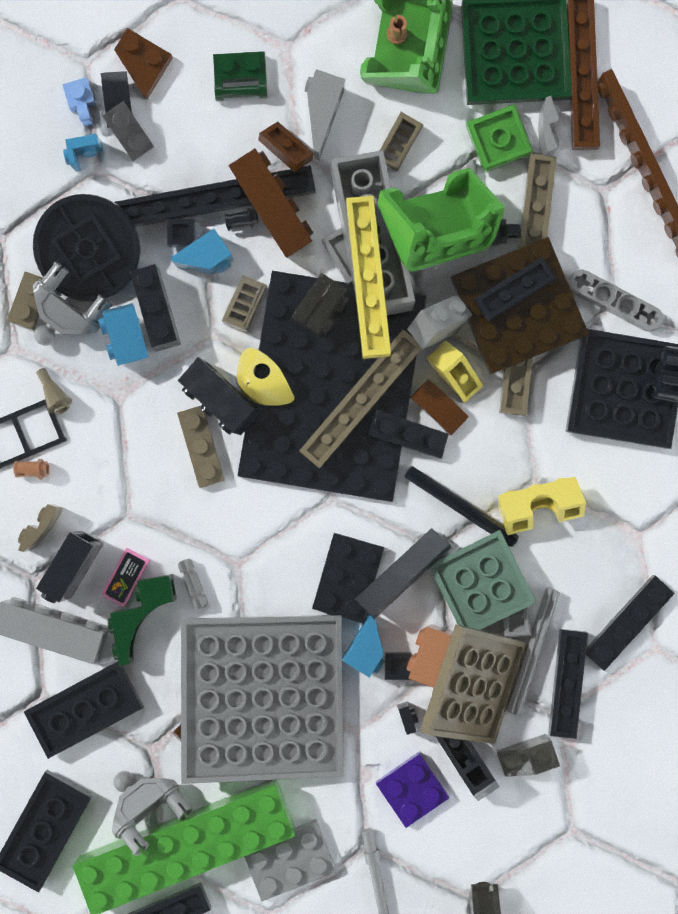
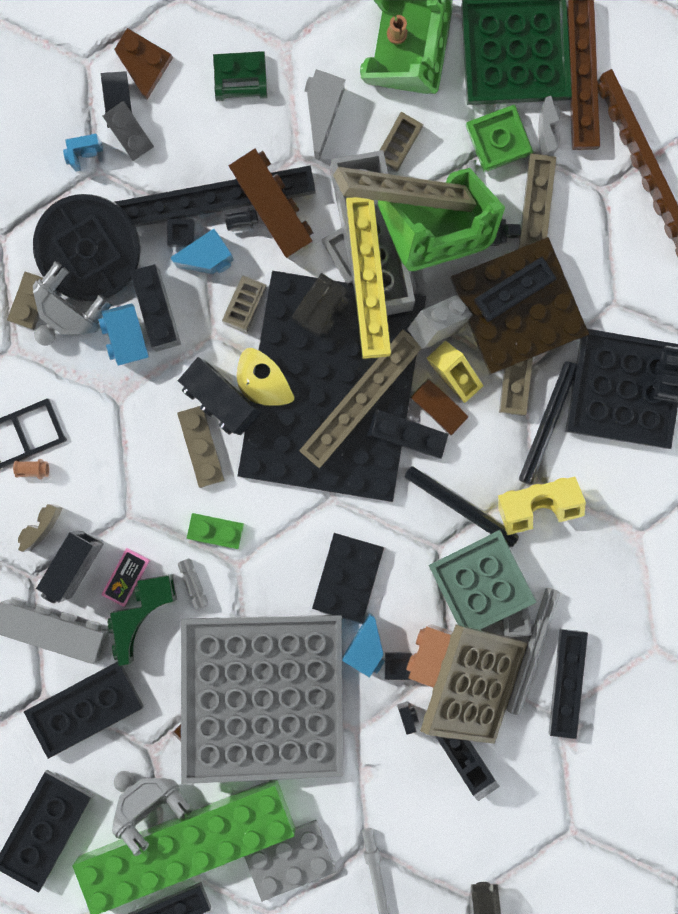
(56, 399): dark tan cone -> none
(80, 98): light blue plate -> none
(215, 531): none -> bright green plate
(286, 146): reddish brown plate -> none
(402, 573): black tile -> none
(403, 190): none -> dark tan plate
(412, 789): dark purple plate -> none
(528, 757): clear smoke slope -> none
(548, 423): none -> black axle
(616, 296): light grey beam -> none
(628, 622): black plate -> none

